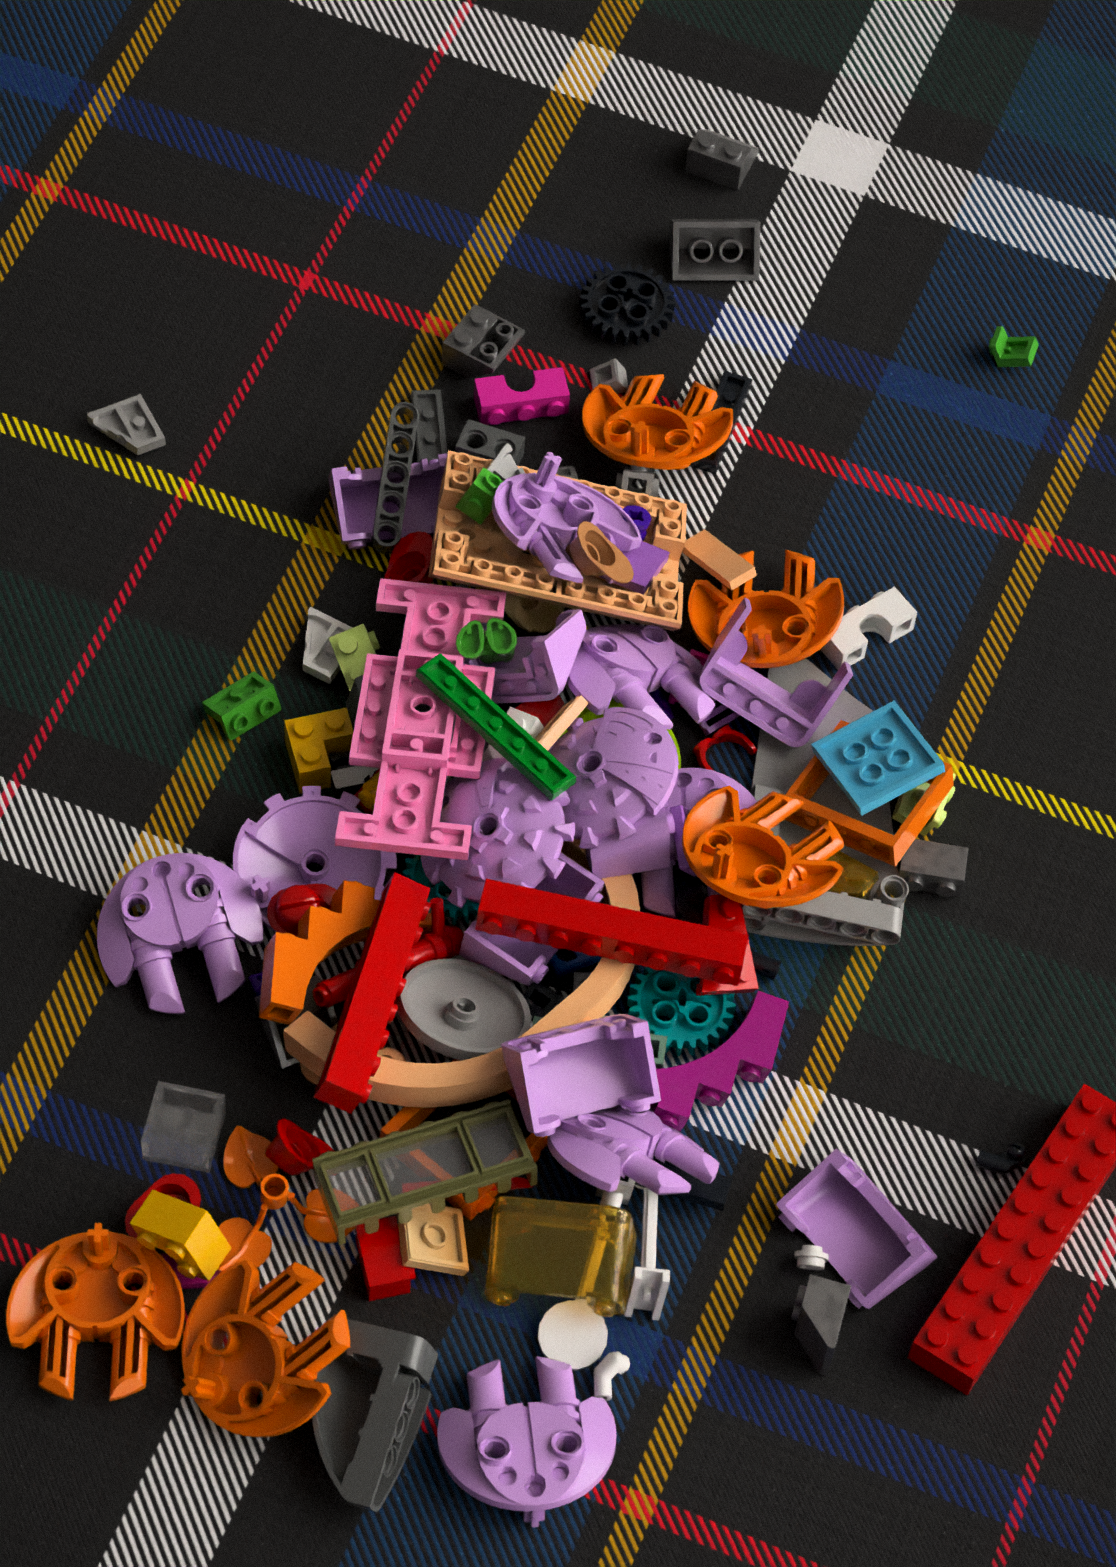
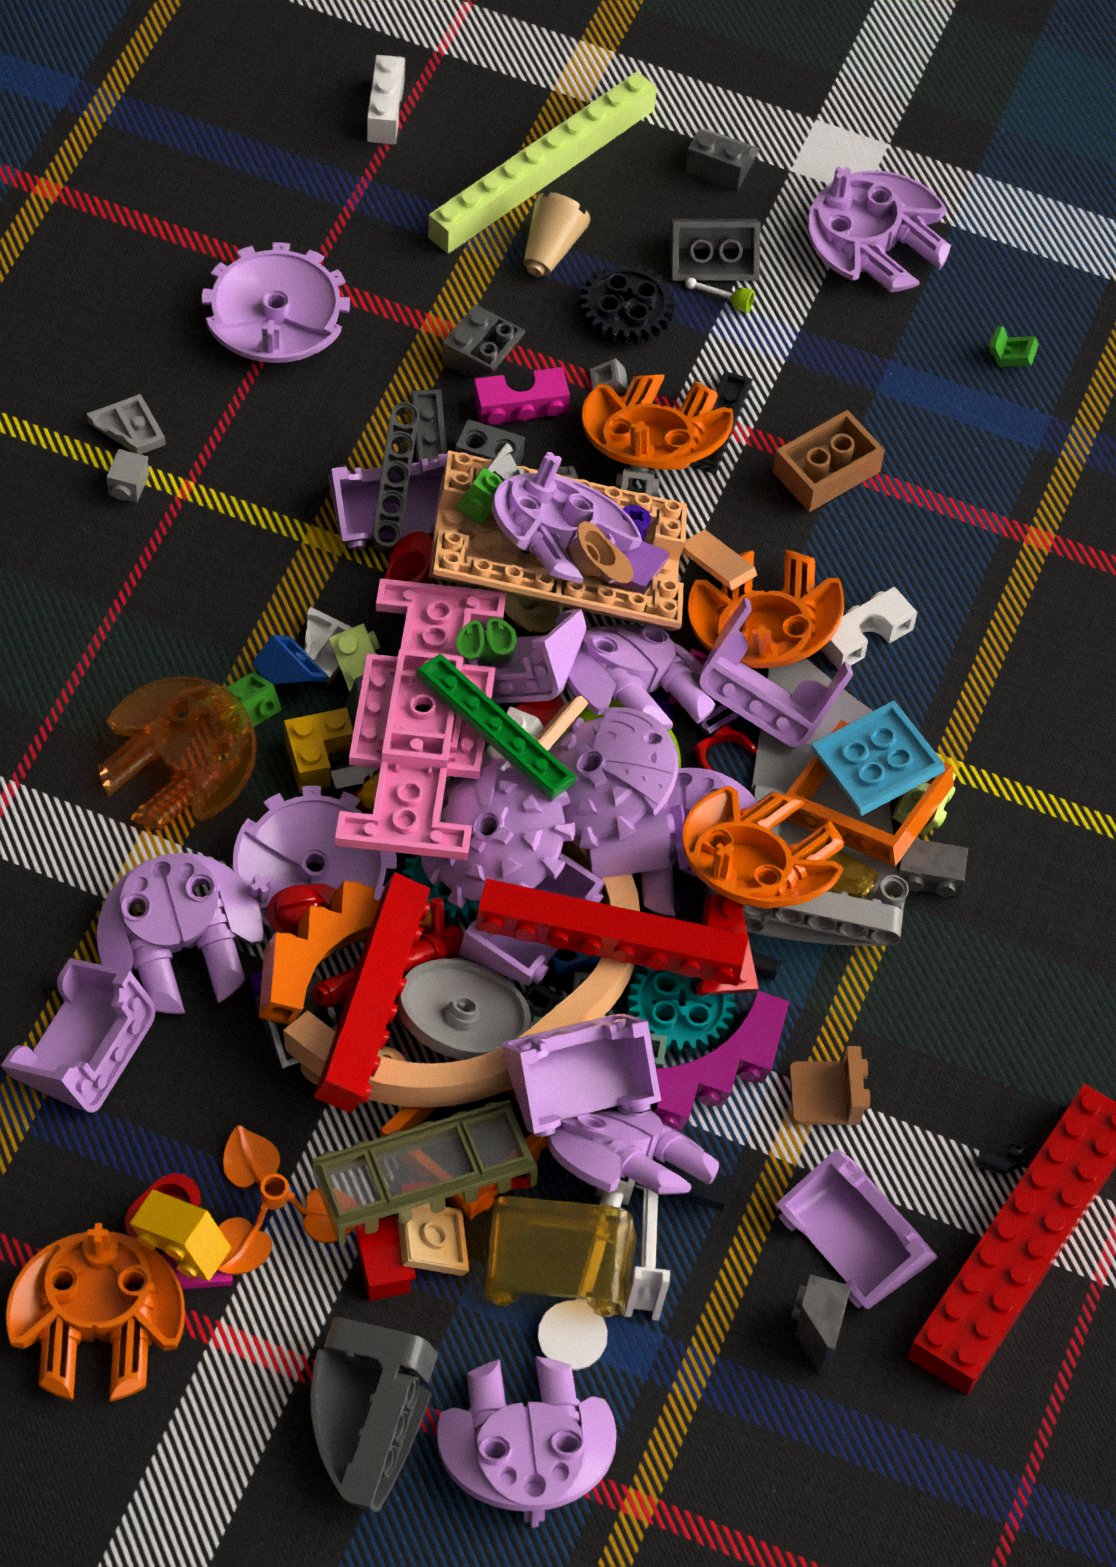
(88, 1038): none -> lavender windscreen
(127, 476): none -> light grey brick
(183, 1126): clear brick -> none
(186, 746): none -> clear orange piece
(257, 1353): orange piece -> none
(275, 304): none -> lavender piece
(287, 663): none -> blue slope
(294, 1148): red piece -> none
(385, 99): none -> white arch
(541, 162): none -> yellowish green brick
(552, 232): none -> tan cone
(606, 1370): white arm -> none
(741, 299): none -> hinge
(811, 1257): white plate -> none
(828, 460): none -> medium nougat brick
(830, 1090): none -> medium nougat bracket
(866, 215): none -> lavender piece

